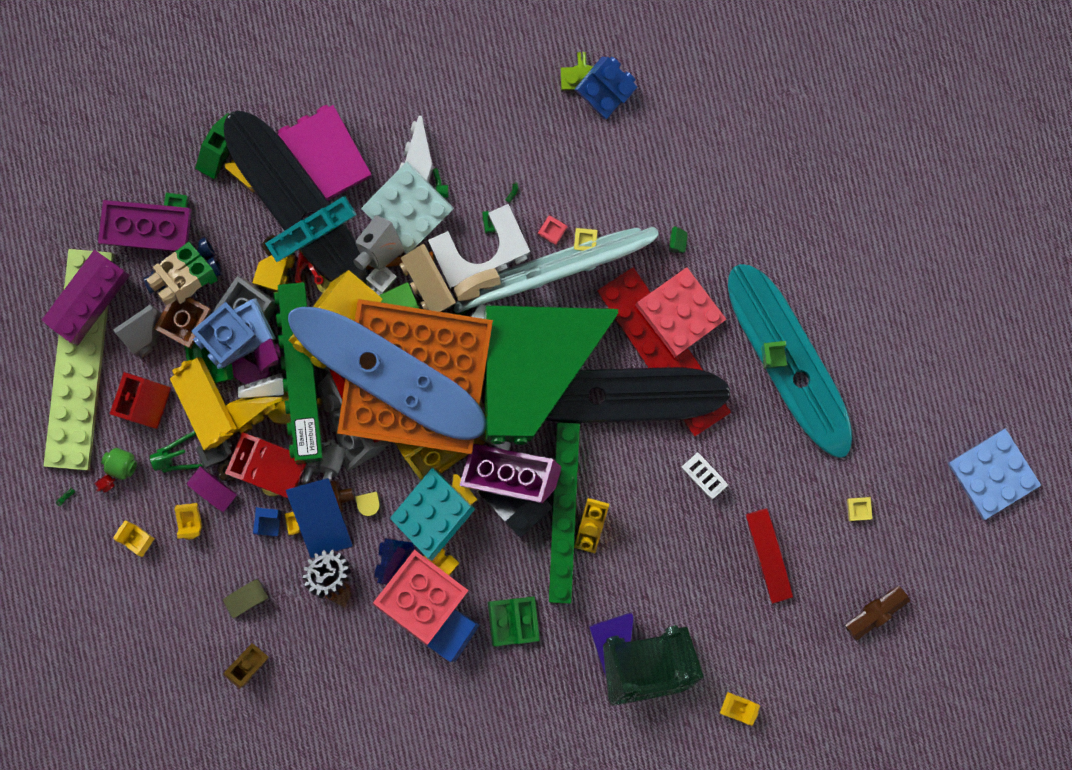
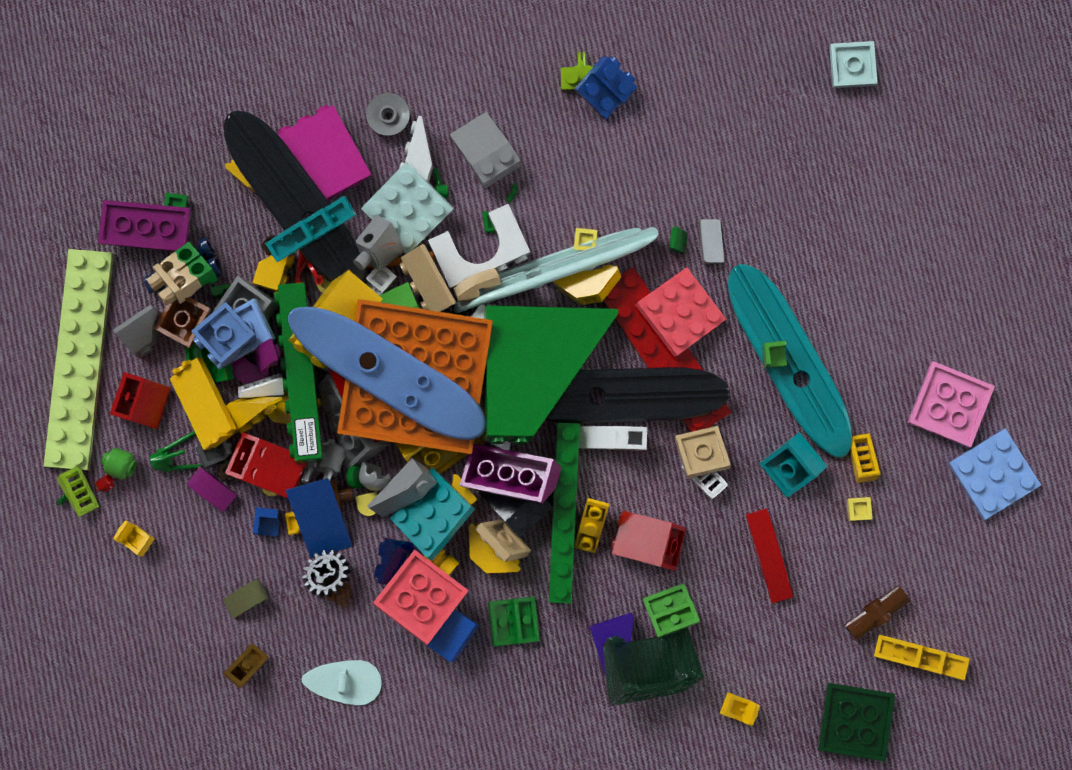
(71, 495): none -> lime slope
(85, 298): magenta slope -> none
(188, 521): yellow bracket -> none
(213, 151): green slope -> none
(219, 291): none -> green tile
(345, 681): none -> light aqua shield
(352, 477): none -> green tile
(371, 477): none -> light grey hair
(385, 104): none -> light grey dish
(405, 488): none -> light grey slope
(485, 555): none -> yellow slope
(486, 150): none -> light grey slope
(503, 540): none -> tan plate
(552, 230): coral tile -> none
(589, 286): none -> yellow slope
(613, 438): none -> white slope
(648, 540): none -> slope
(671, 610): none -> bright green slope
(702, 452): none -> tan plate
(711, 241): none -> light grey slope
(793, 465): none -> teal slope
(853, 64): none -> light aqua plate
(856, 721): none -> dark green plate
(871, 456): none -> yellow slope
(922, 657): none -> yellow slope
(951, 404): none -> bright pink plate

